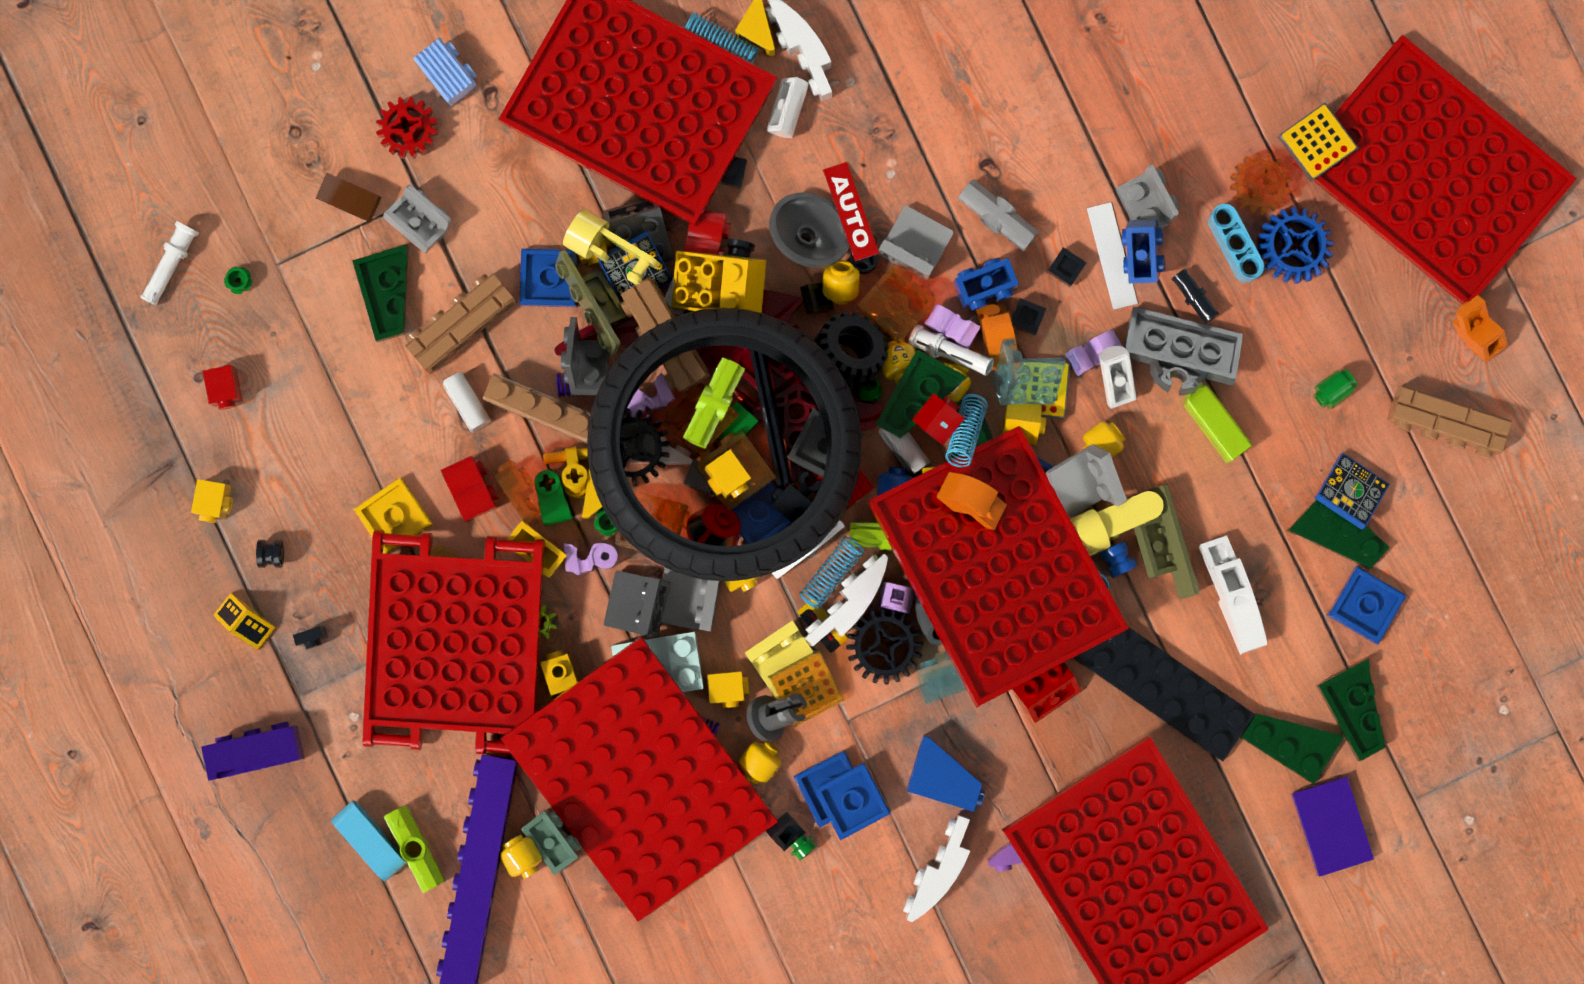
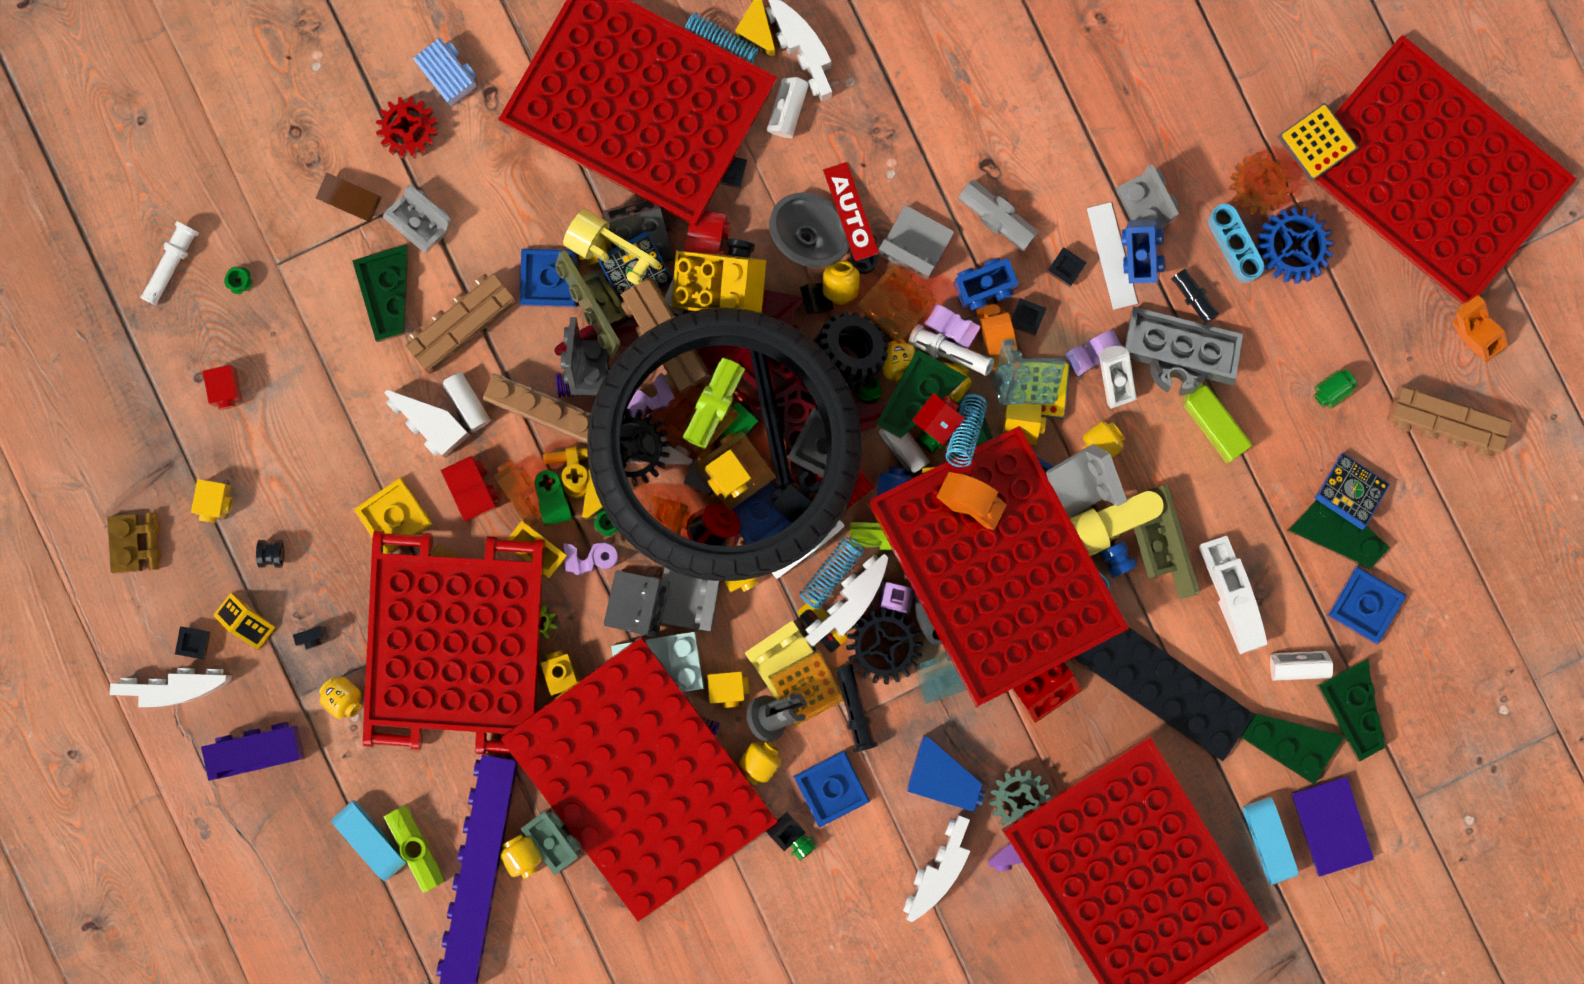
(125, 543): none -> pearl gold plate
(181, 687): none -> white slope
(192, 642): none -> black plate
(340, 697): none -> yellow head
(435, 424): none -> white slope
(852, 801): blue tile -> none
(858, 721): none -> black pin
(928, 442): none -> green plate
(1023, 786): none -> sand green gear
(1270, 841): none -> medium azure beam
(1300, 665): none -> white brick

